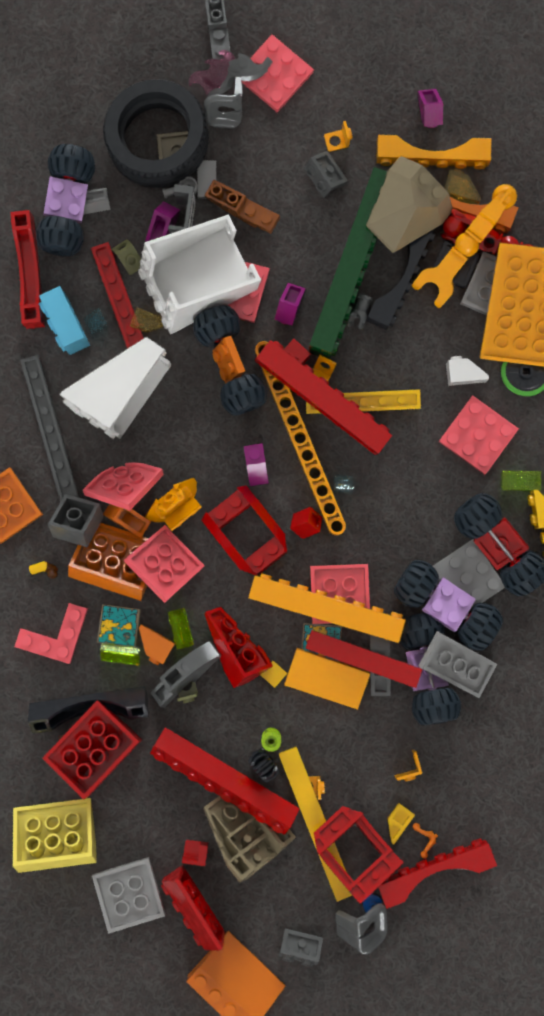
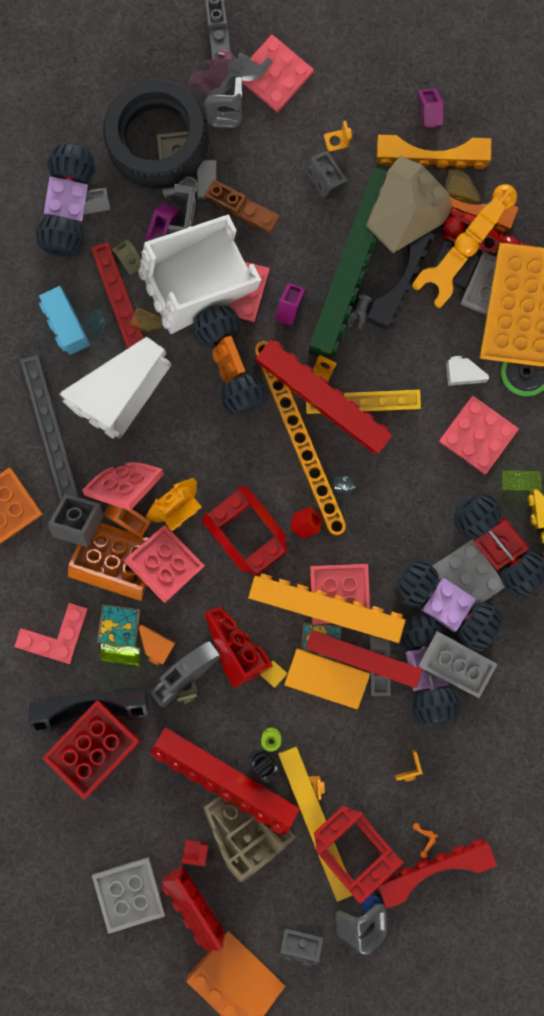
(30, 283): red arch -> none
(50, 569): arm -> none
(53, 835): light yellow slope -> none
(180, 628): clear neon green plate -> none
(256, 464): magenta slope -> none
(298, 350): red panel -> none
(398, 821): yellow tile -> none

